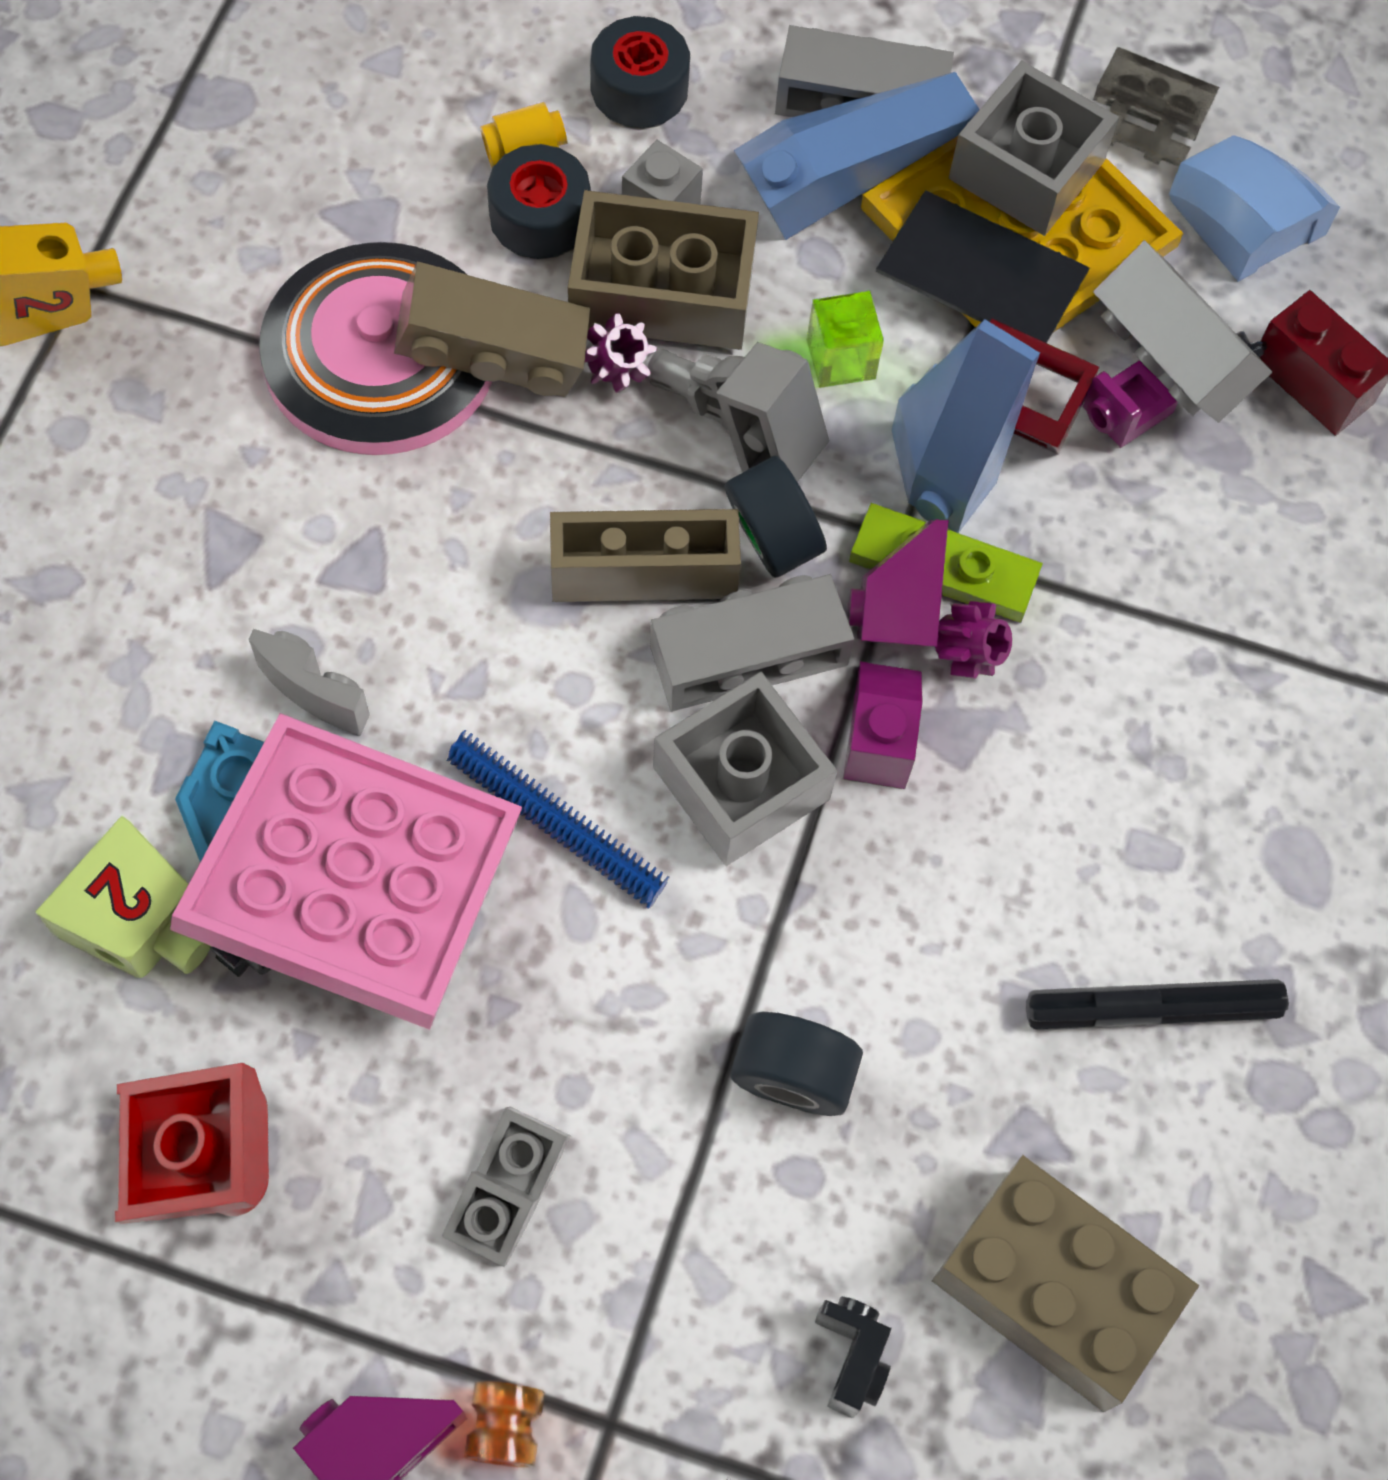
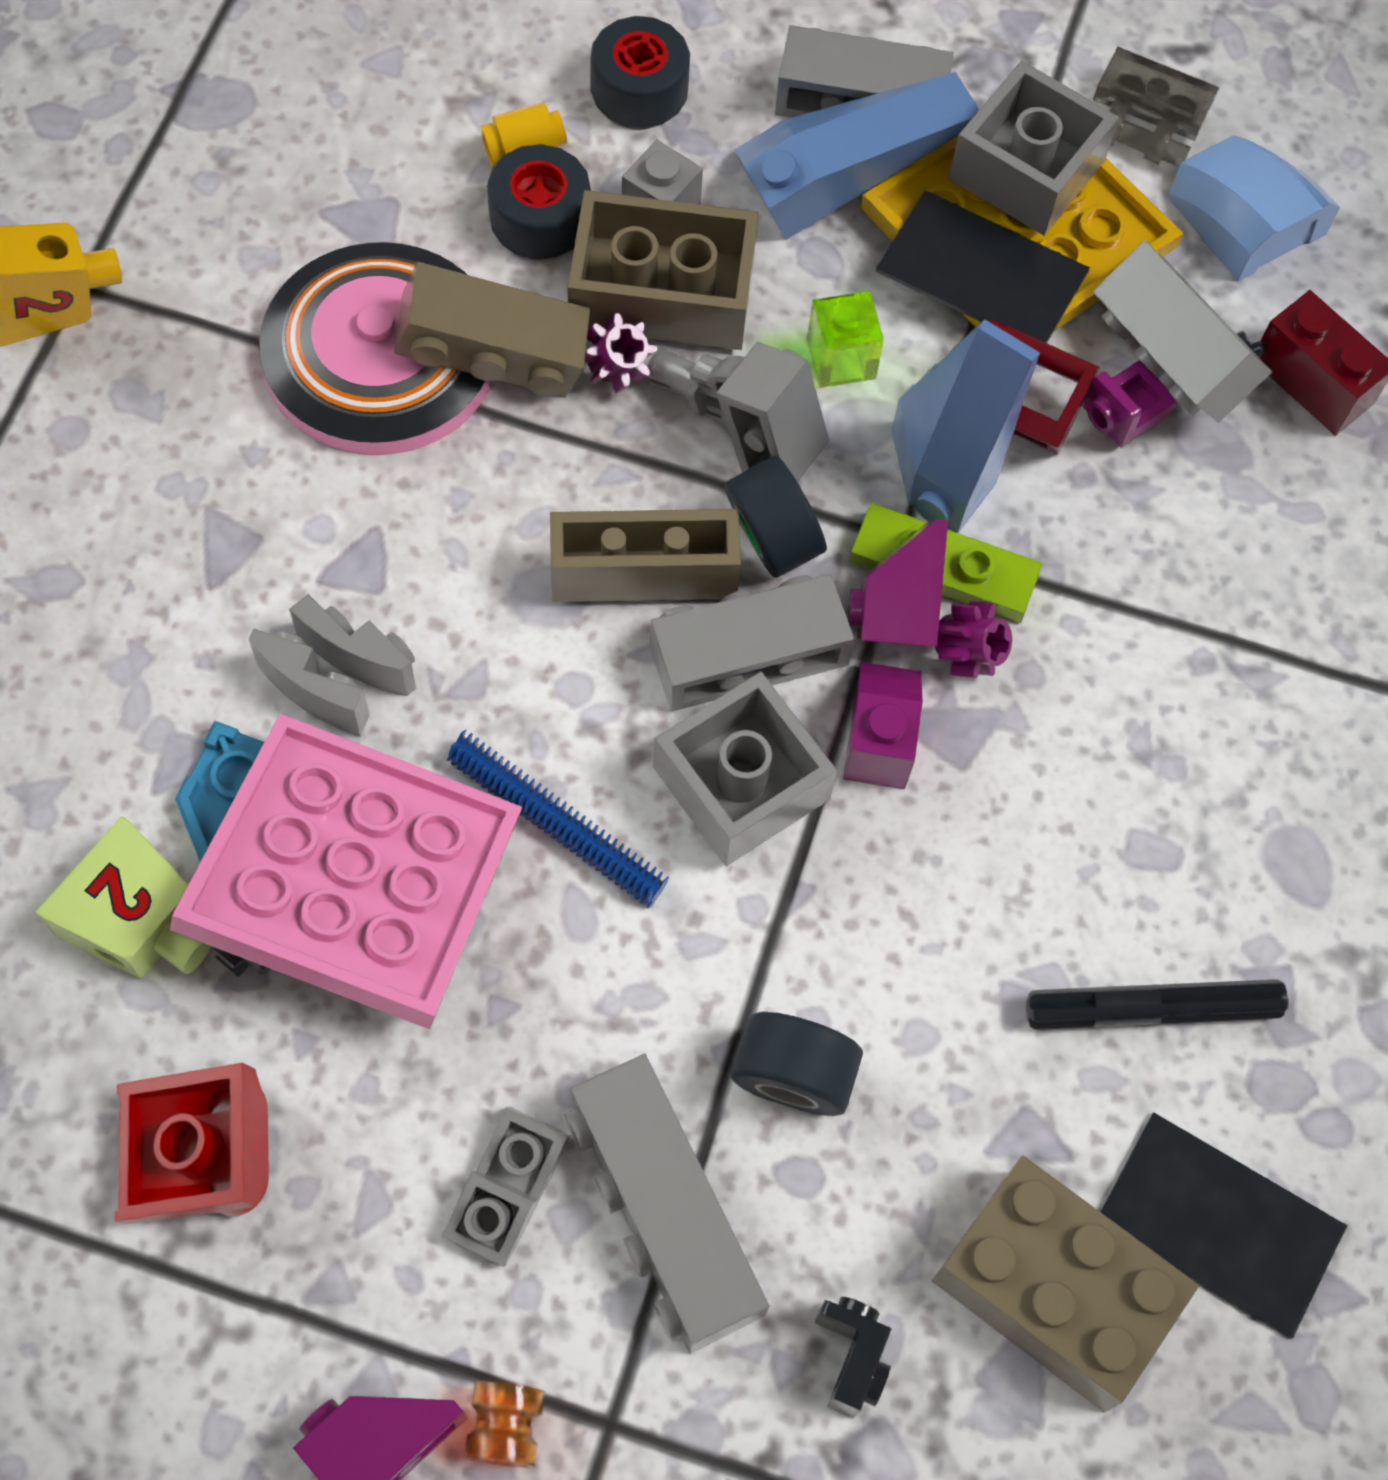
(362, 654): none -> light grey slope
(667, 1204): none -> light grey brick
(1224, 1224): none -> black window

